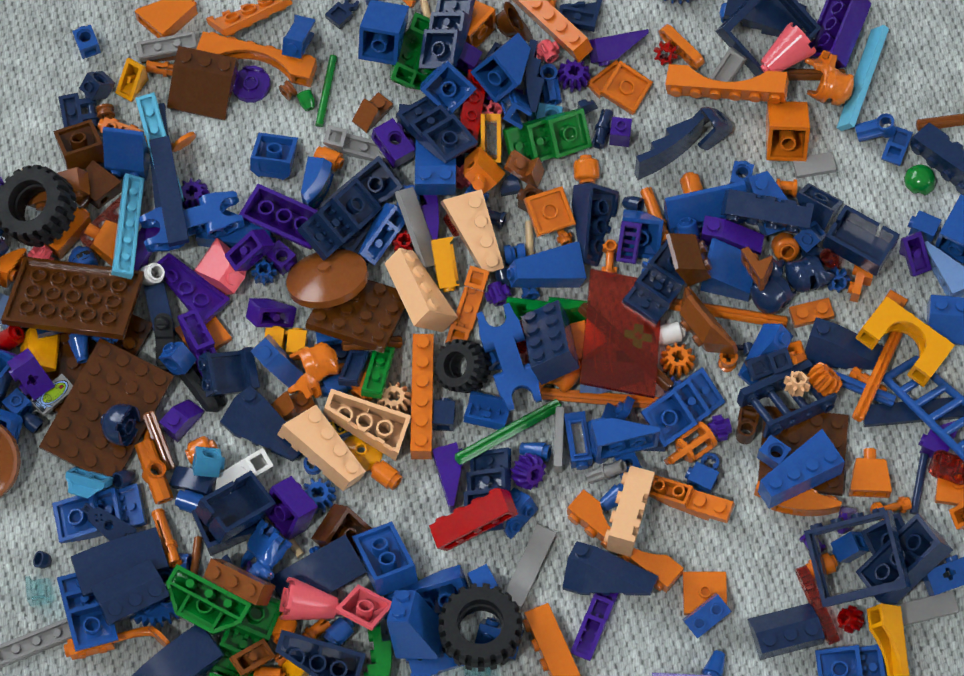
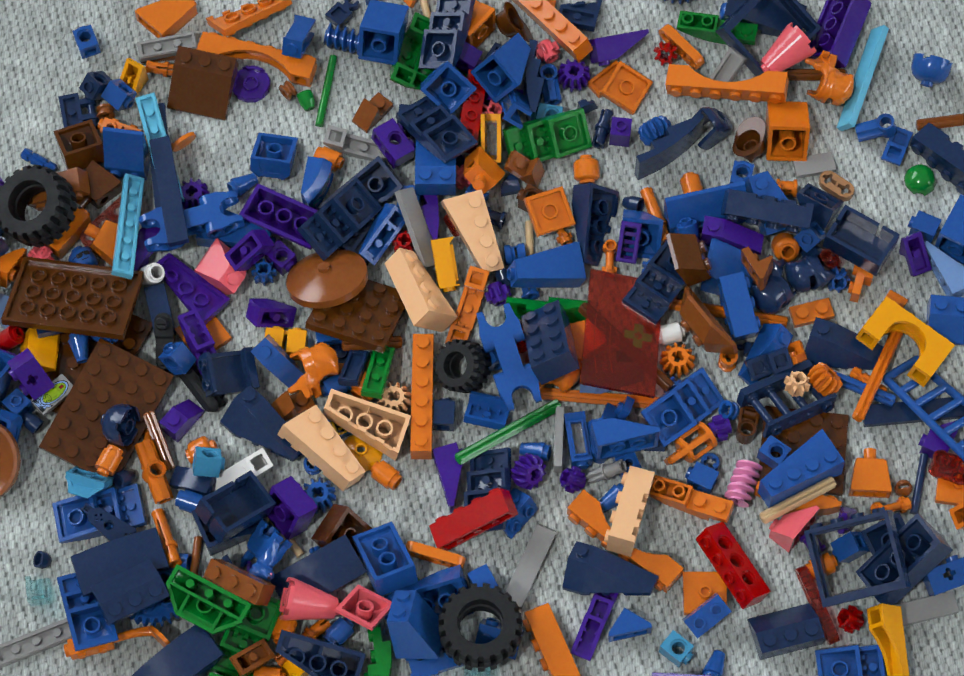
(36, 159): none -> blue axle
(109, 460): none -> orange brick
(119, 94): none -> blue brick
(242, 183): none -> blue cone
(342, 39): none -> blue piece
(434, 555): none -> orange beam
(573, 479): none -> dark purple gear
(628, 626): none -> blue slope
(653, 129): none -> blue gear
(676, 640): none -> dark azure brick
(704, 27): none -> green slope
(733, 412): none -> blue bush
(733, 565): none -> red brick
(738, 306): none -> blue wedge
(741, 482): none -> bright pink piece
(750, 138): none -> reddish brown piece
(791, 527): none -> coral slope
(797, 500): none -> tan axle
(836, 185): none -> medium nougat beam
(905, 490): none -> dark orange hinge
(930, 69): none -> blue cylinder

